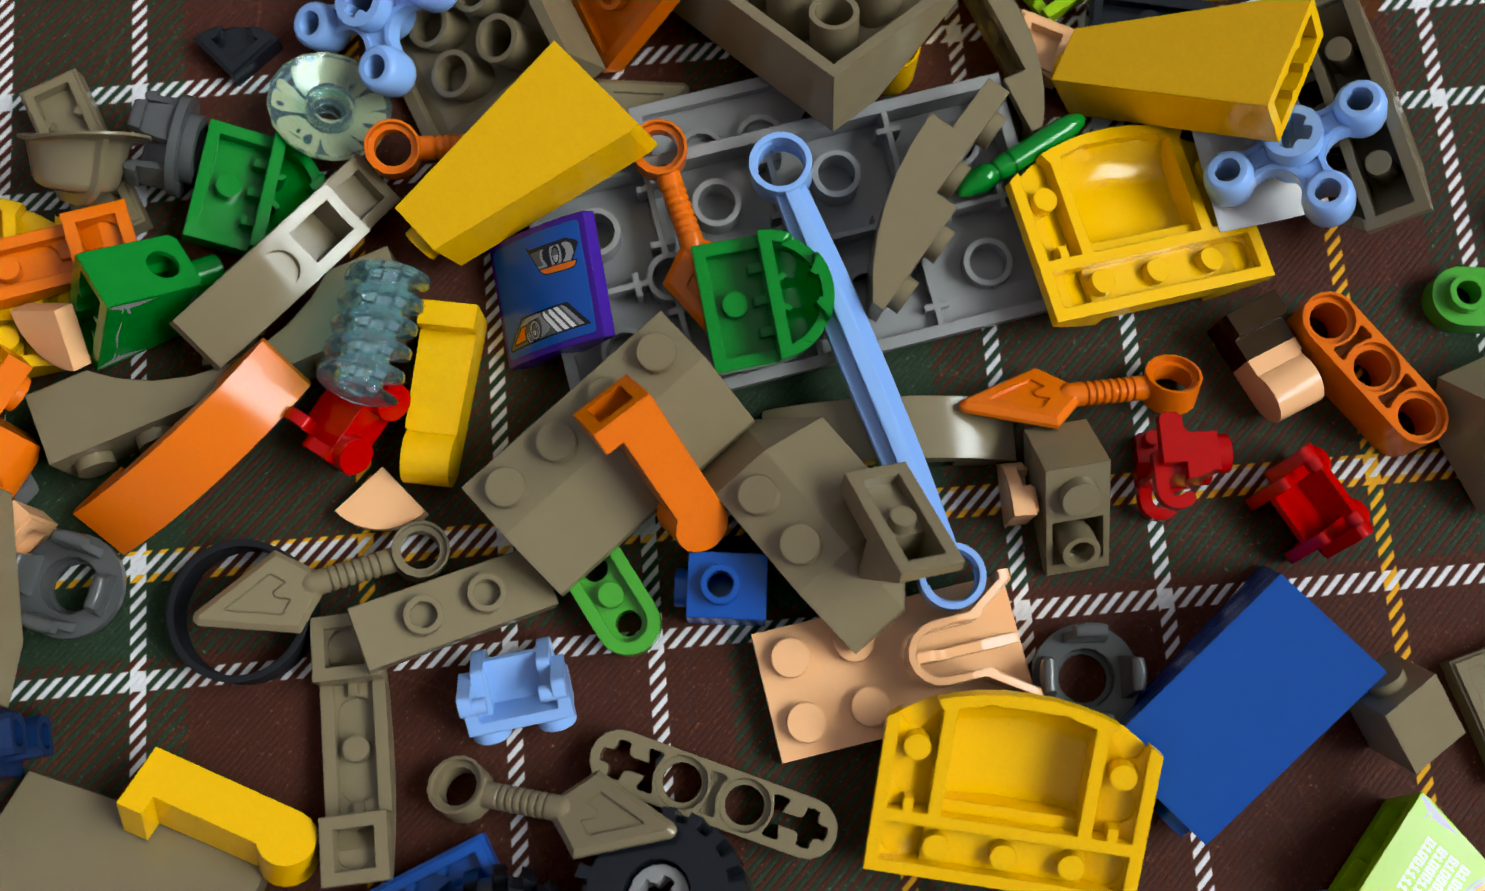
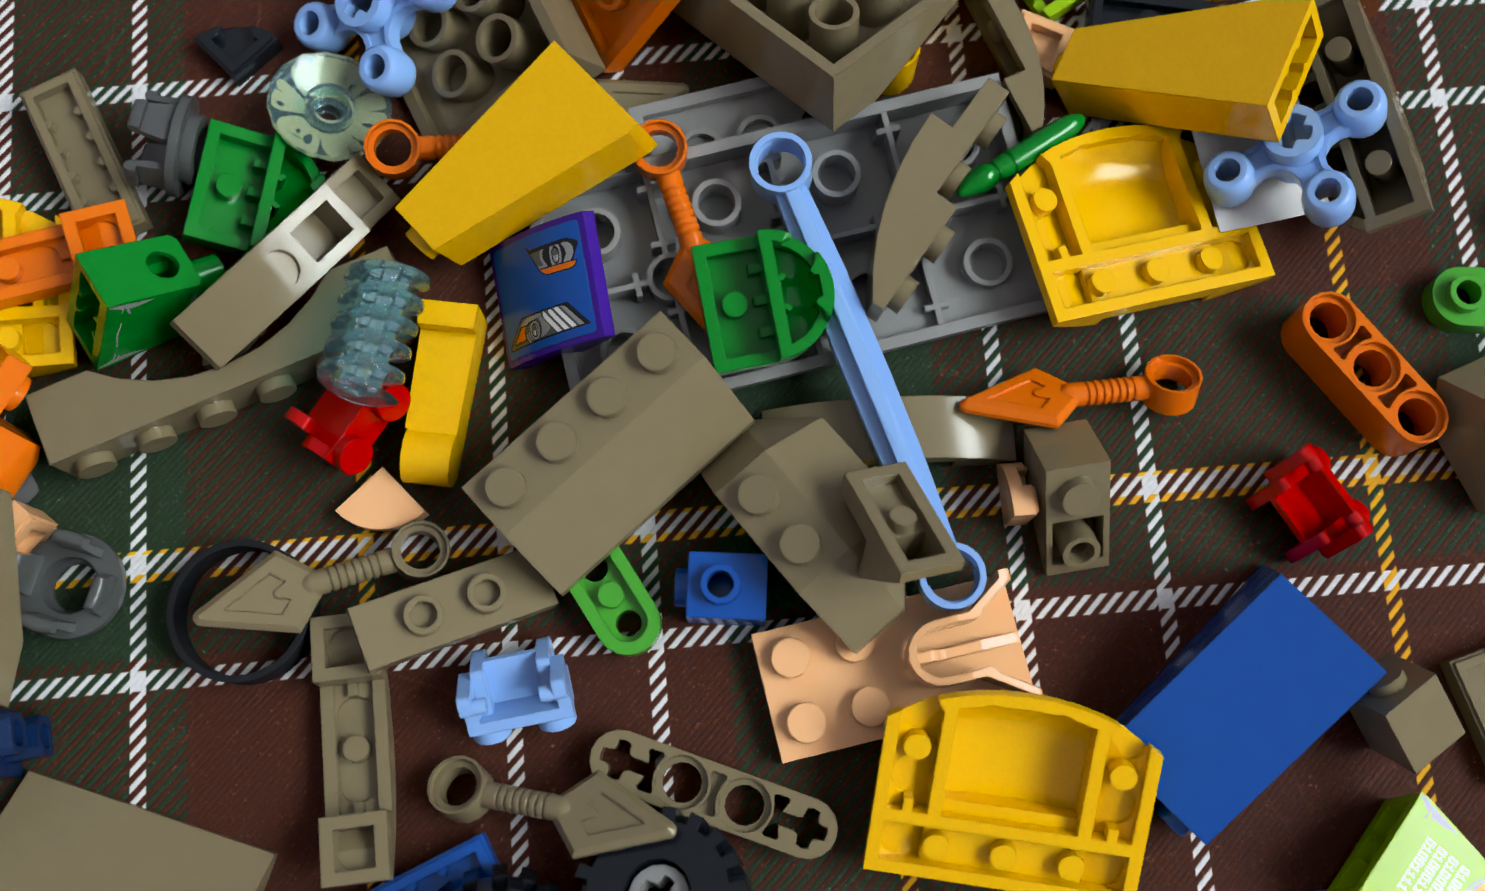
(53, 333): light nougat tile -> none
(80, 161): dark tan piece -> none
(195, 449): orange slope -> none
(220, 815): yellow leg -> none
(633, 421): orange leg -> none
(1123, 671): dark grey piece -> none
(1176, 461): red piece -> none
(1267, 358): leg -> none

